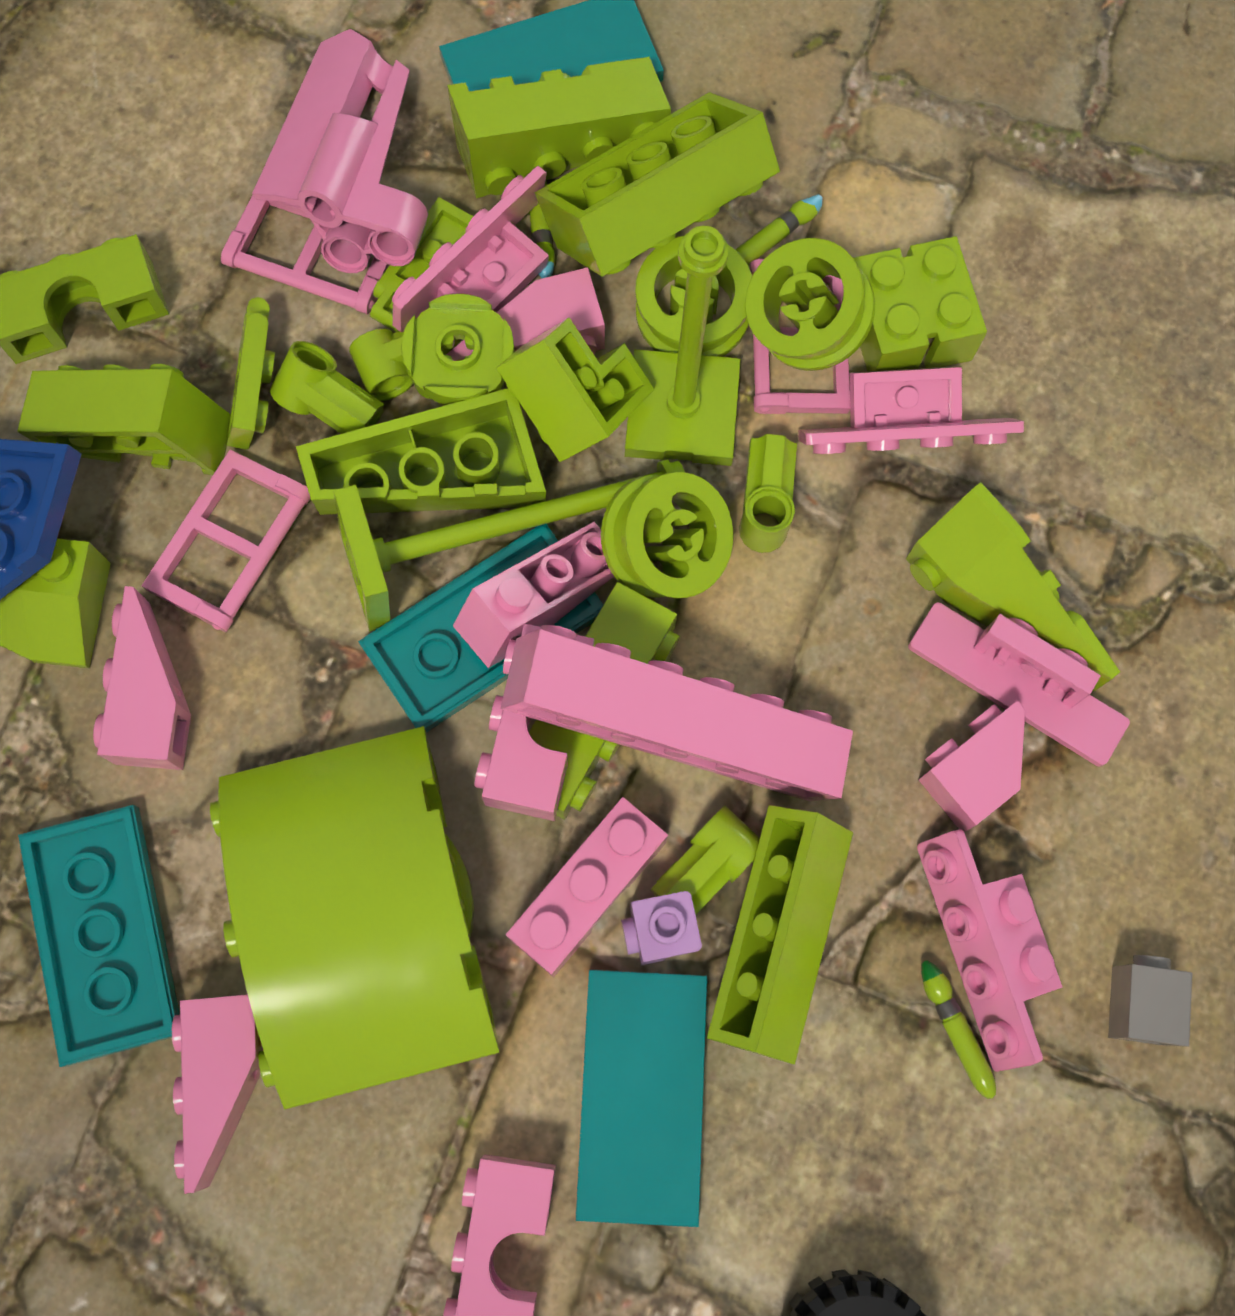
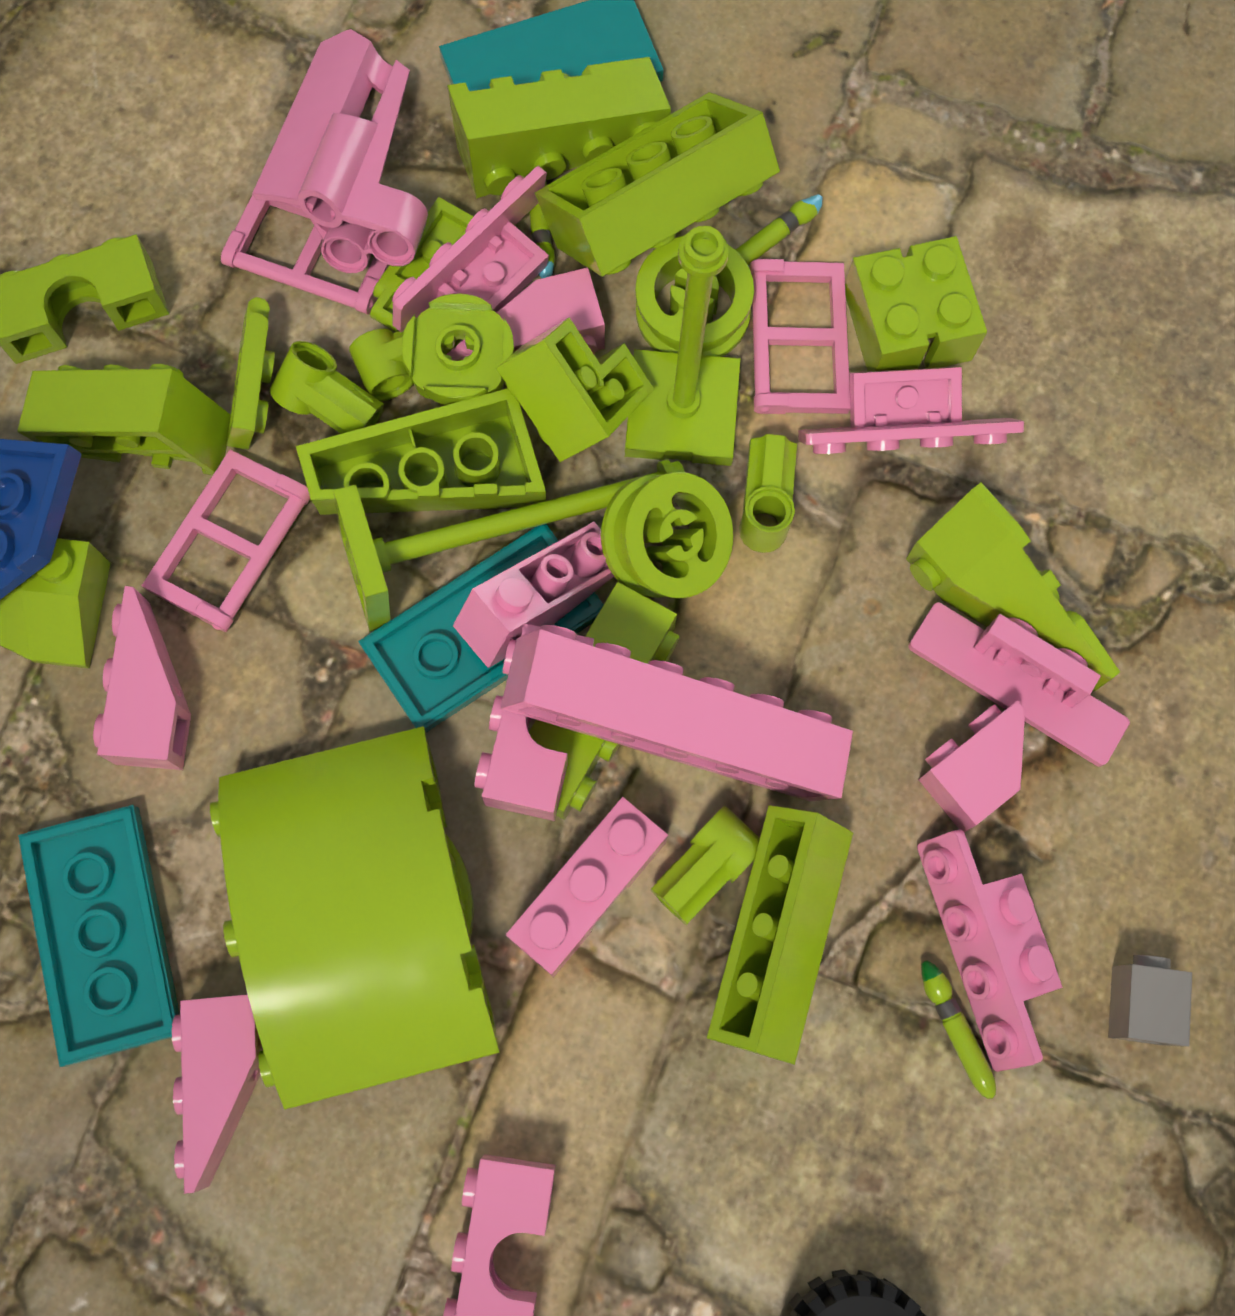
(642, 1099): teal tile -> none
(662, 928): lavender bracket -> none
(795, 277): lime wheel -> none

